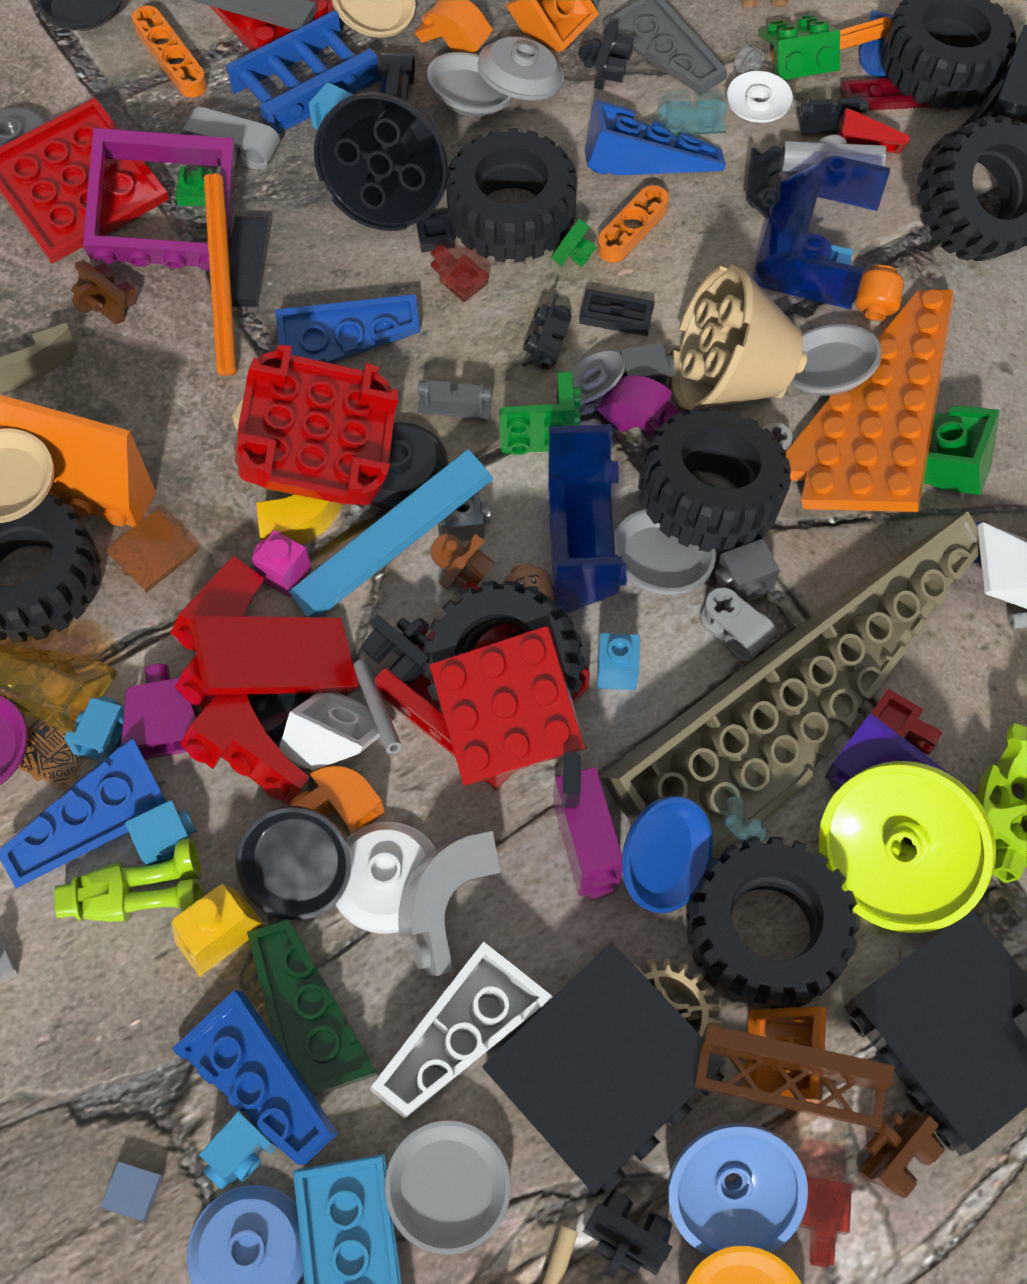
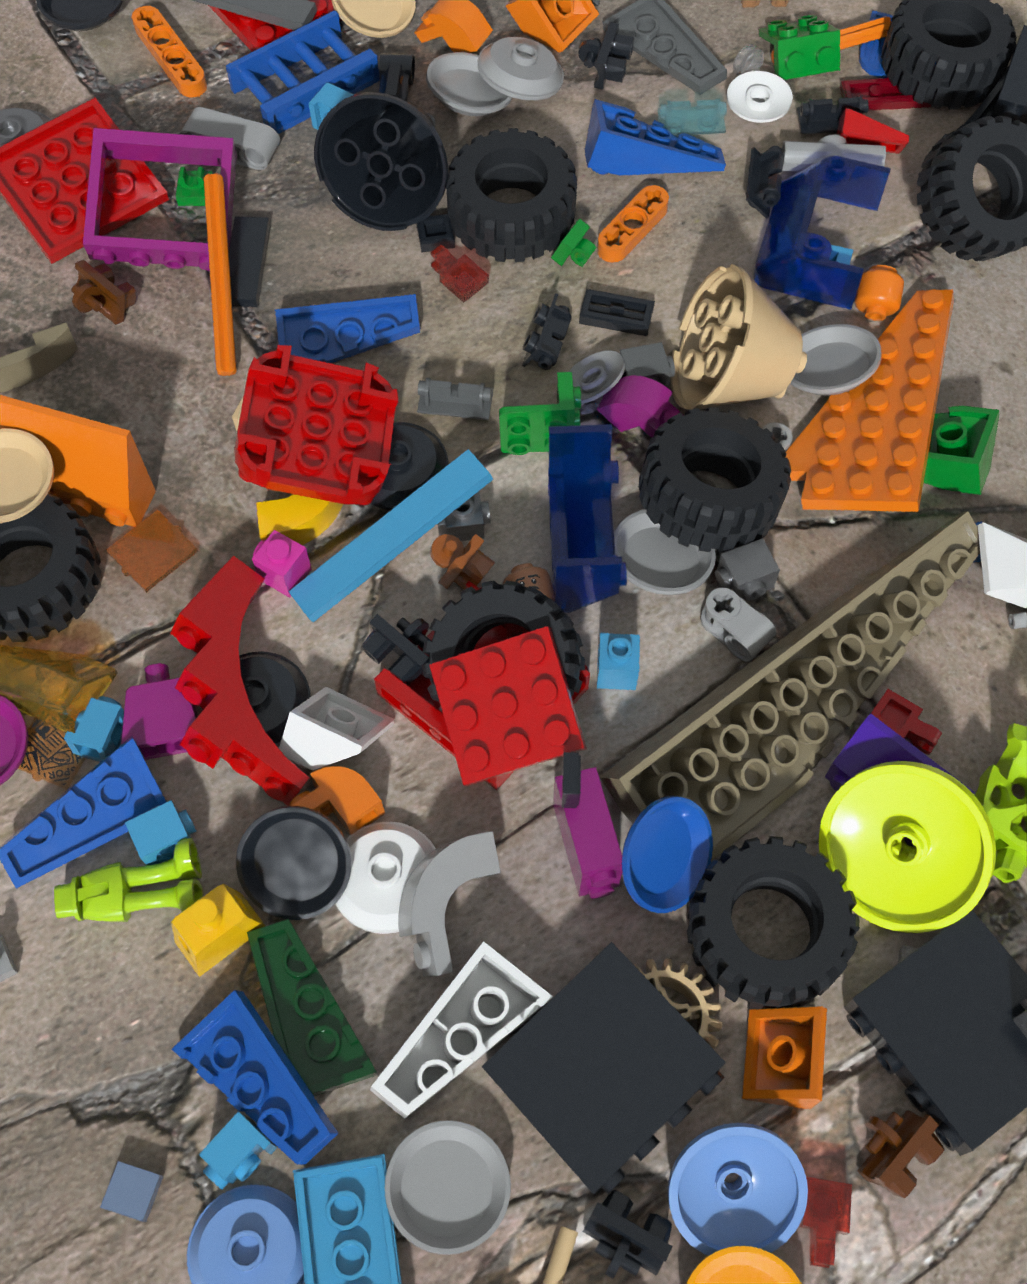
(272, 655): red tile -> none
(377, 707): light grey piece -> none
(735, 821): clear light blue arm -> none
(799, 1059): reddish brown fence -> none

